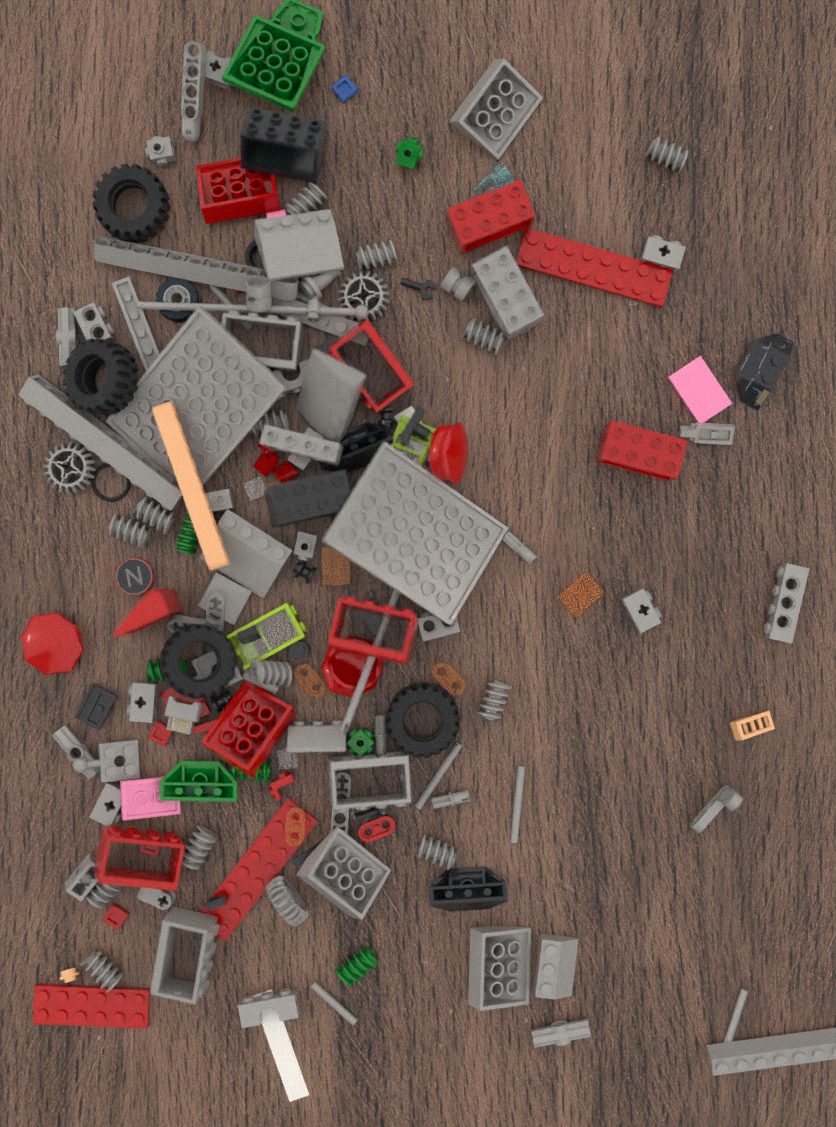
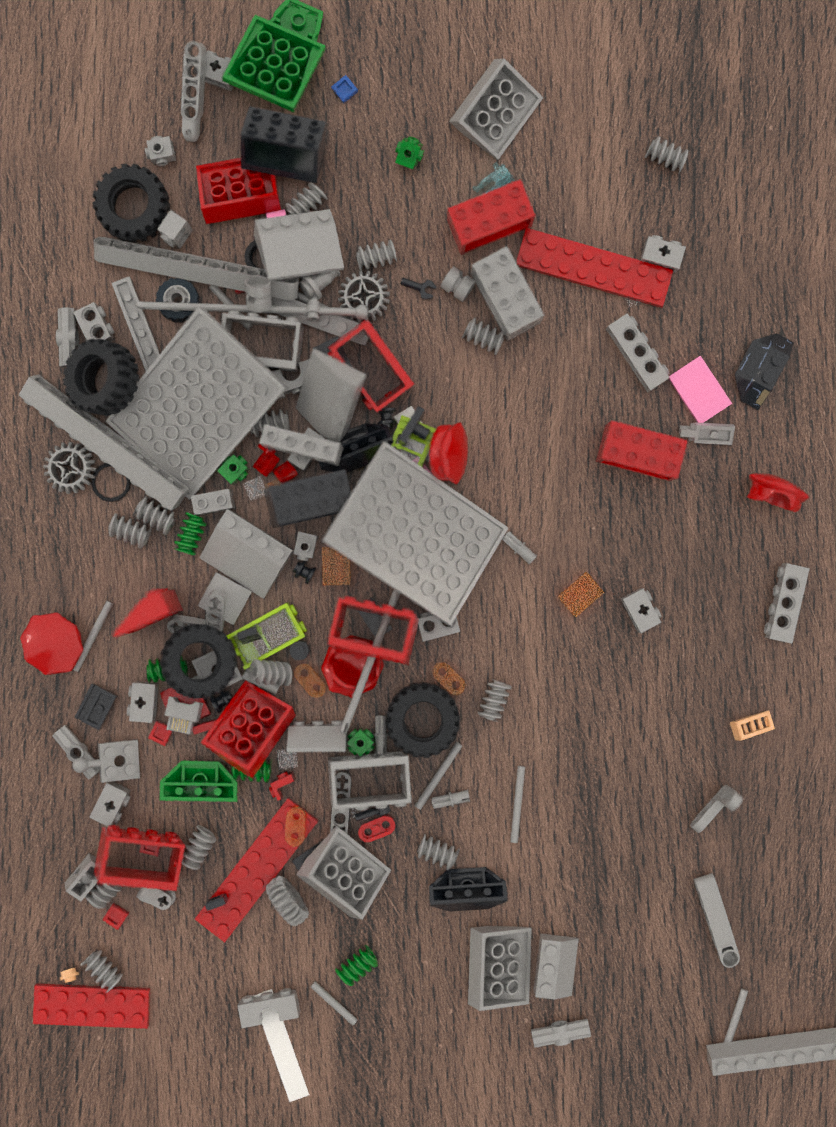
(93, 634): none -> light grey bar
(134, 576): black tile -> none
(142, 799): bright pink tile -> none
(174, 230): none -> light grey brick
(176, 988): light grey hose -> none
(191, 485): light nougat beam -> none
(240, 473): none -> green brick
(637, 364): none -> light grey brick
(717, 920): none -> light grey piece
(776, 491): none -> red piece

